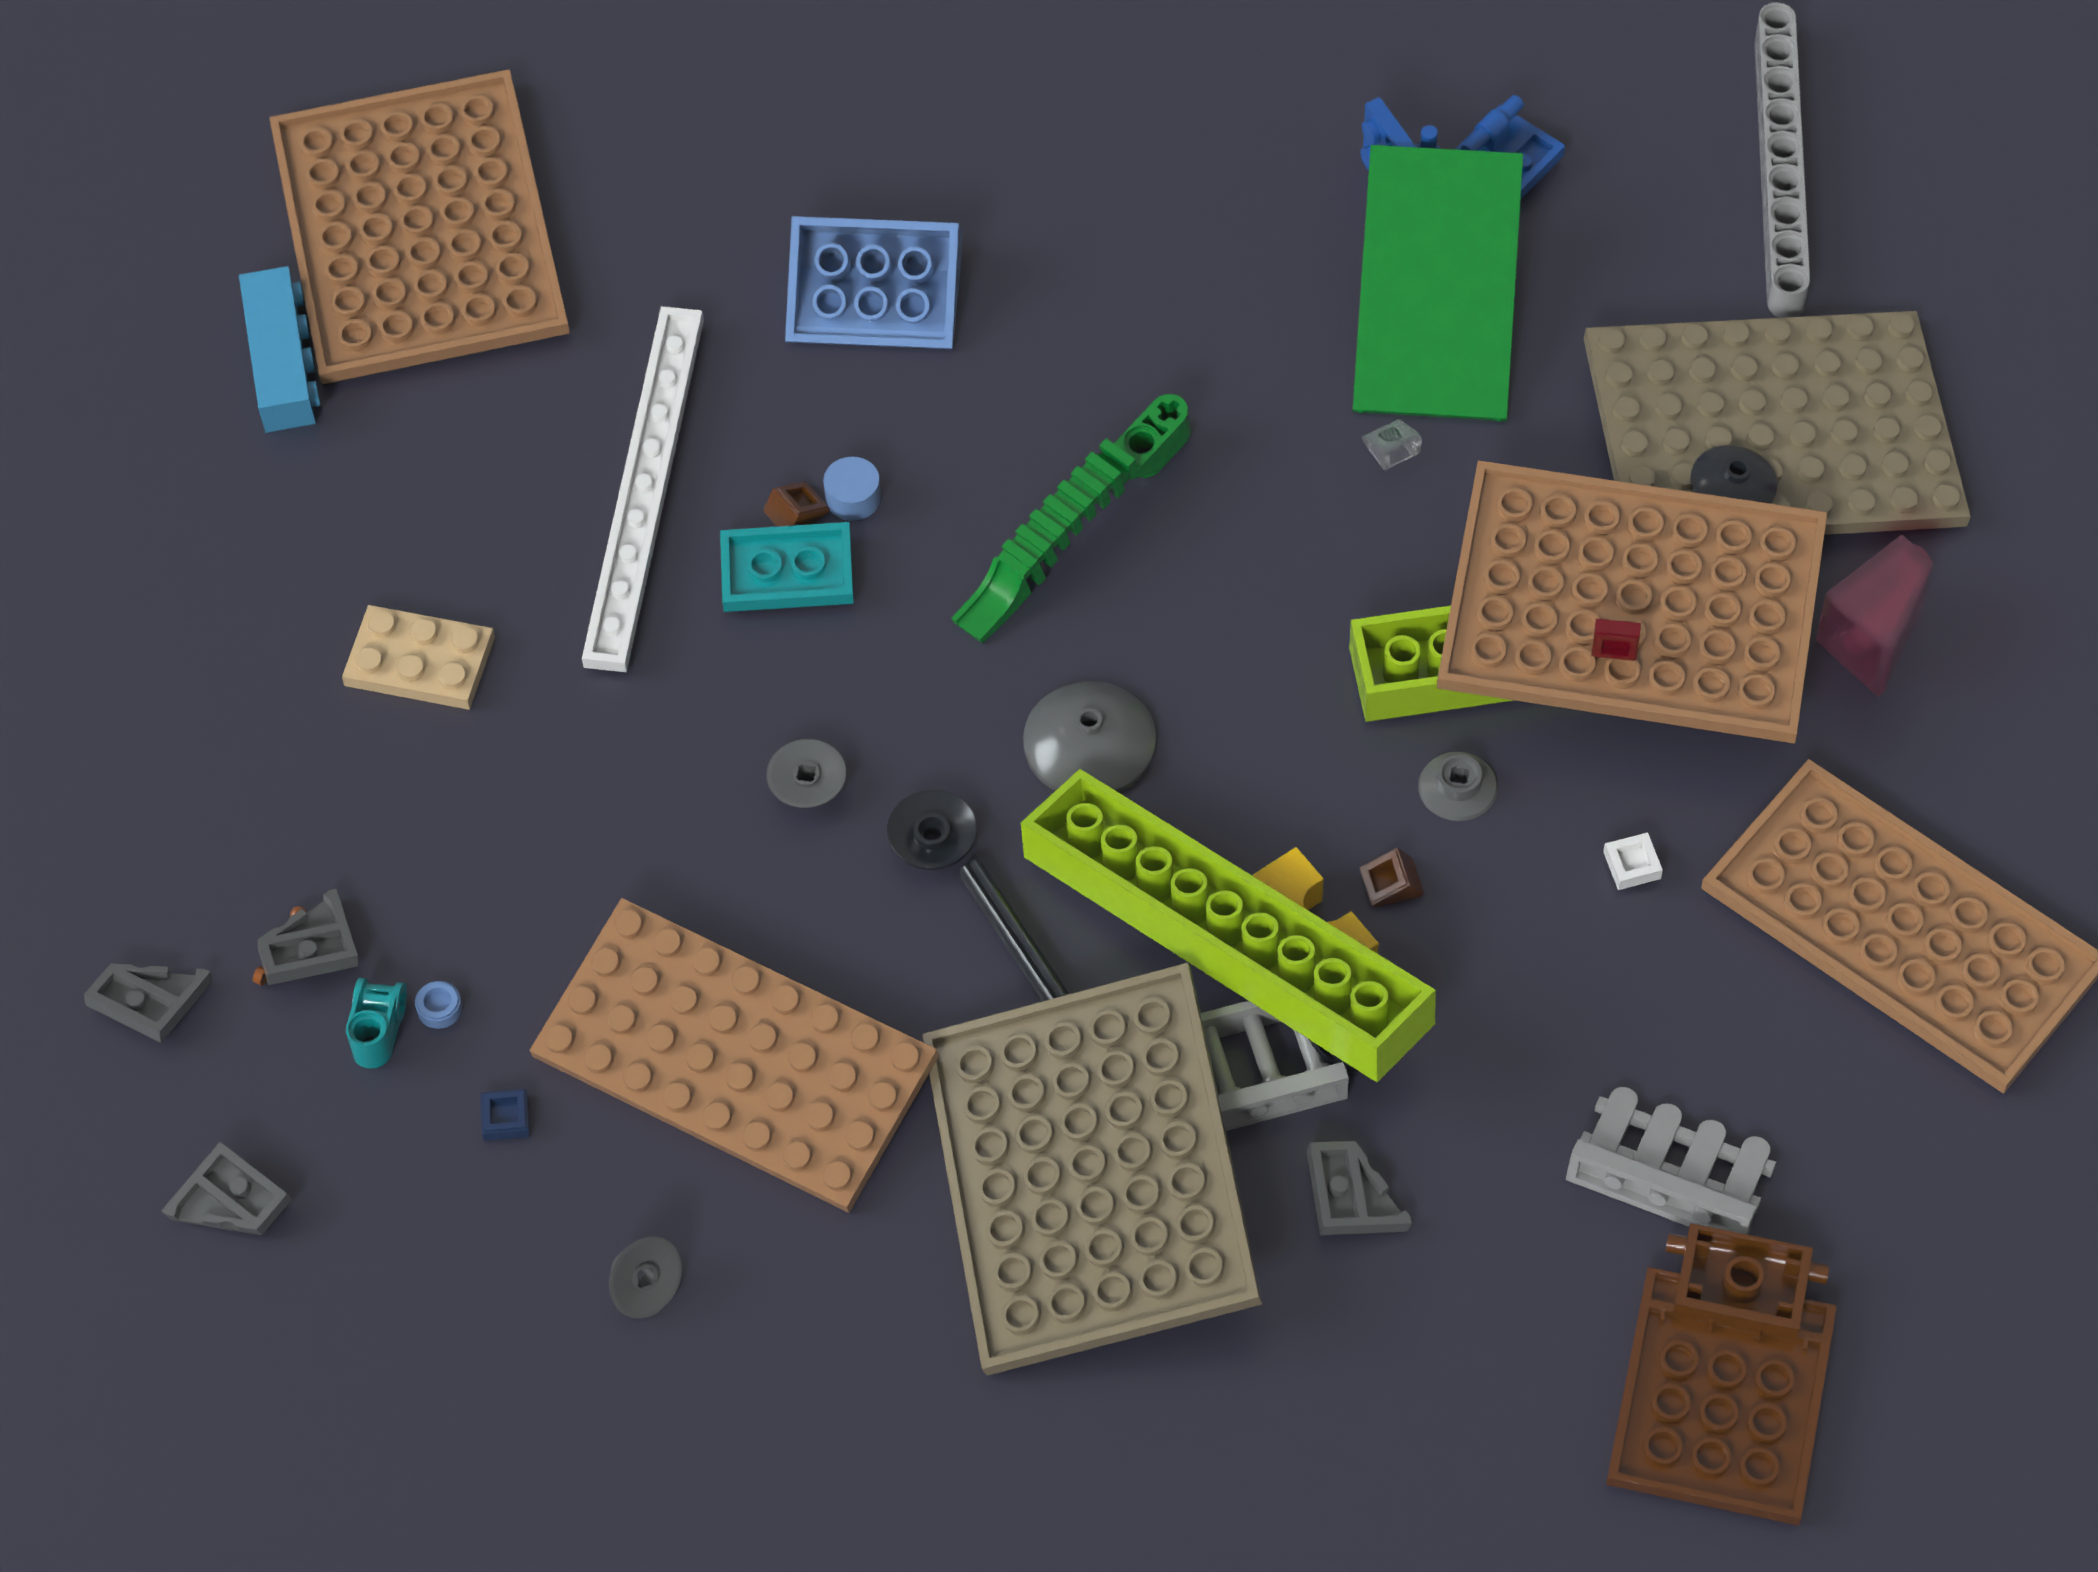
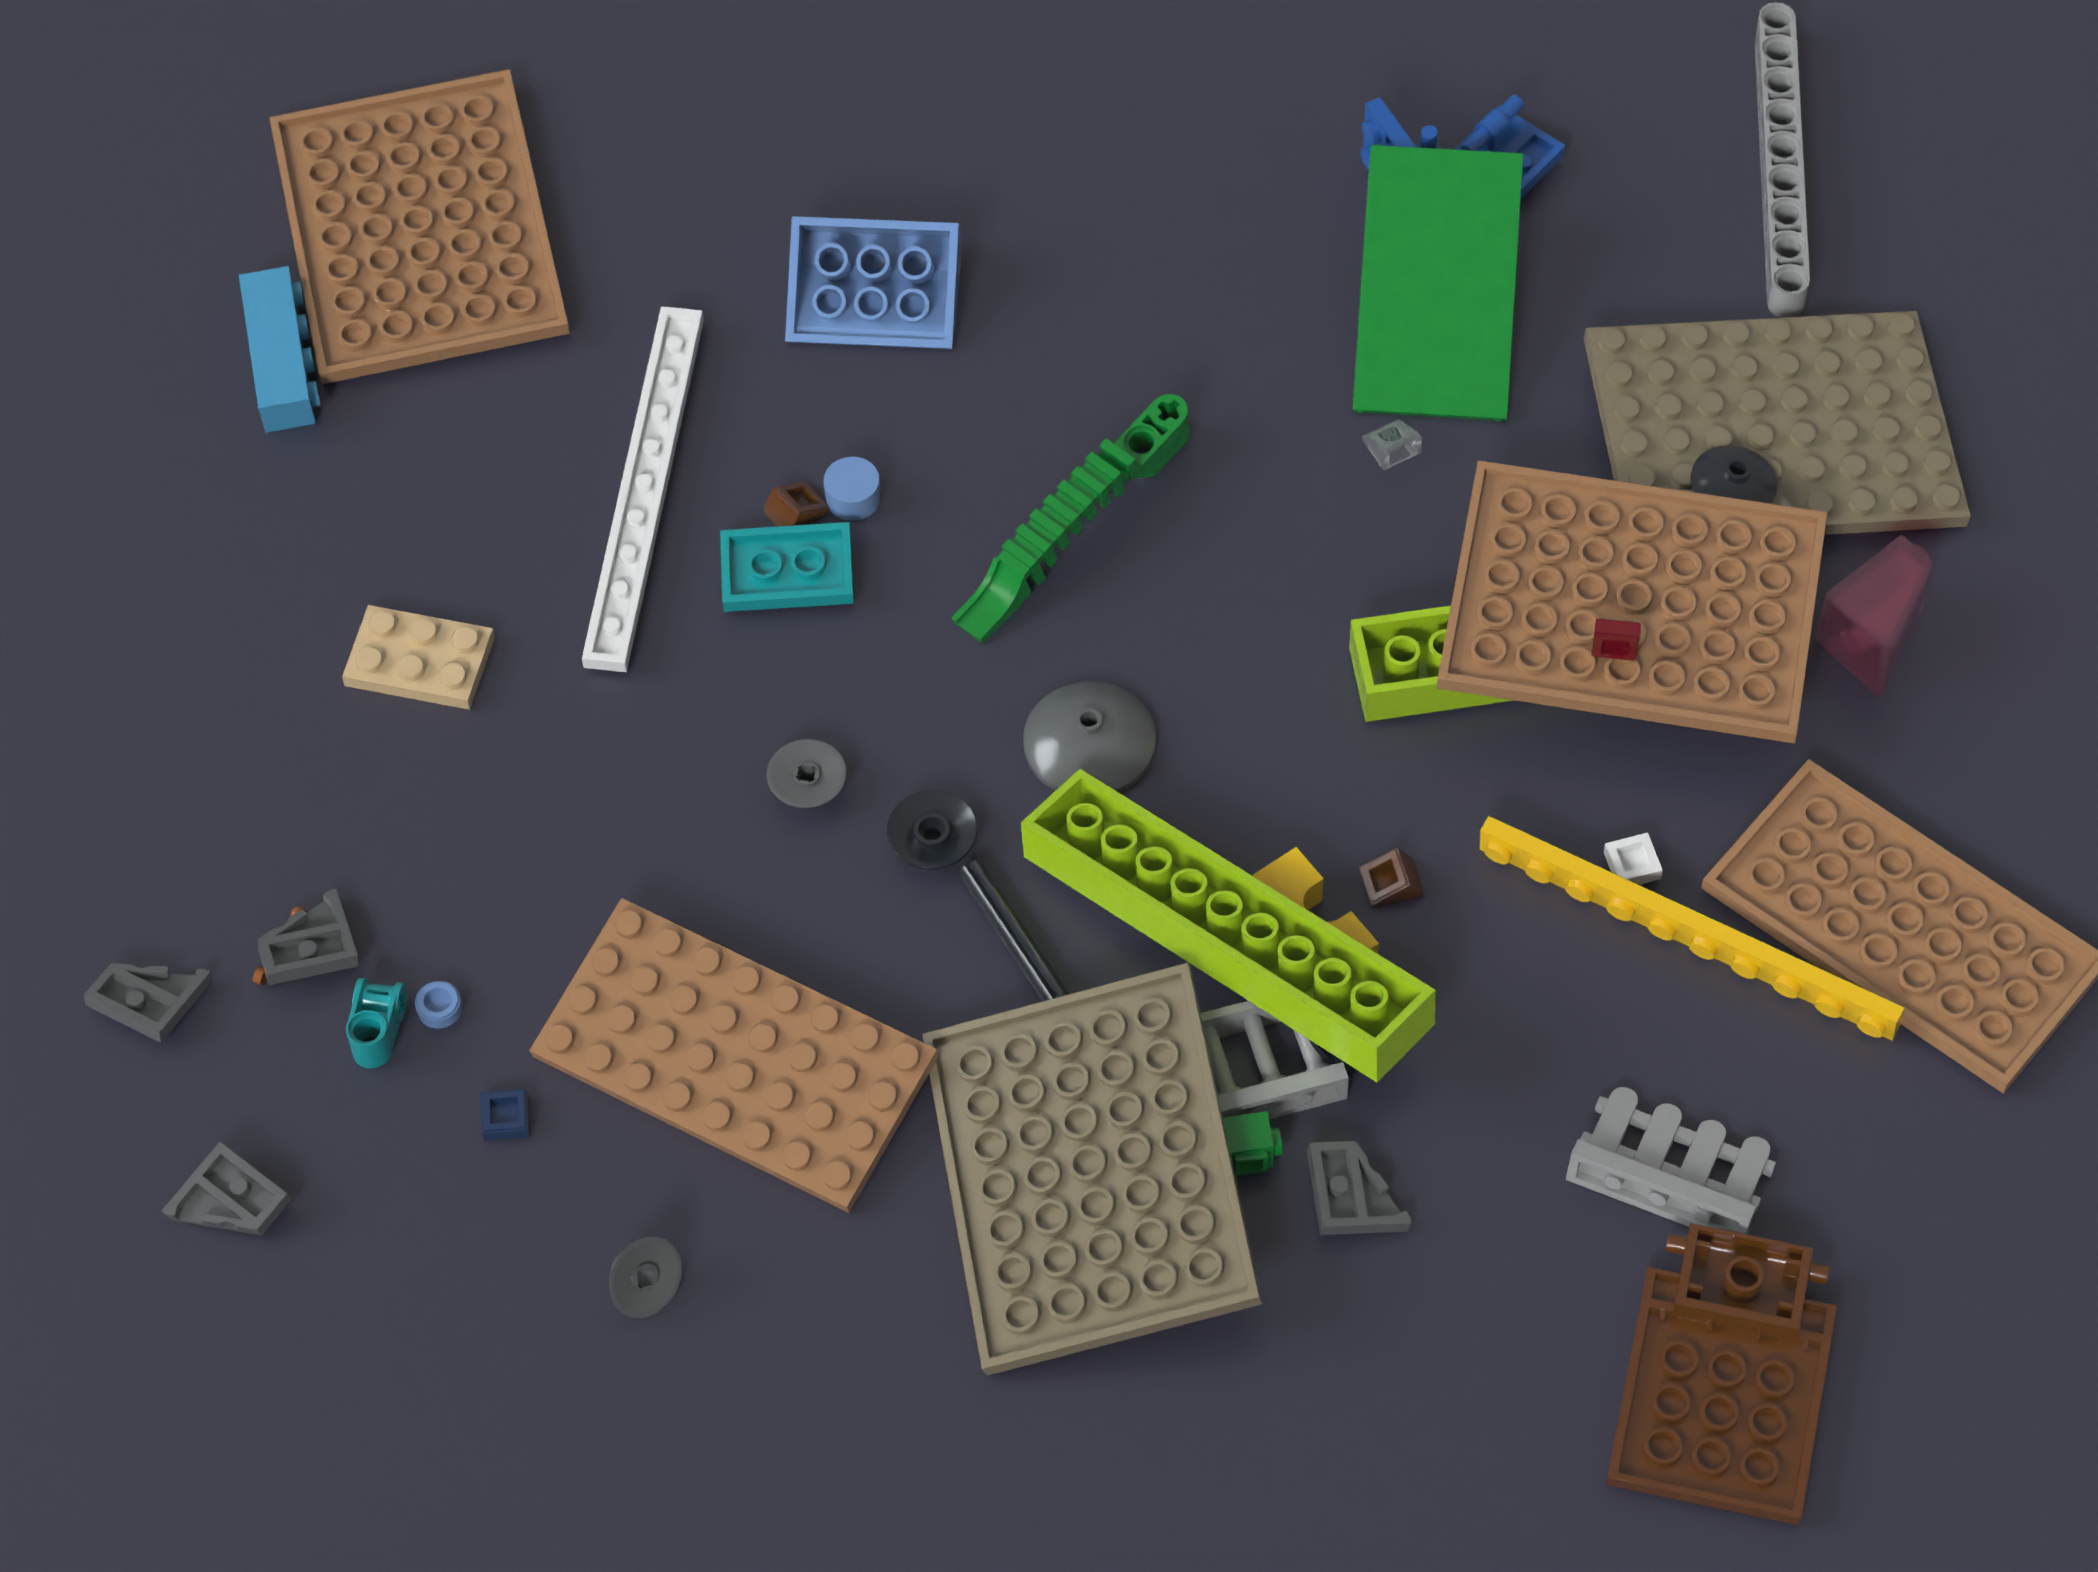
(1252, 1142): none -> green window
(1453, 799): dark grey piece -> none
(1702, 934): none -> yellow plate

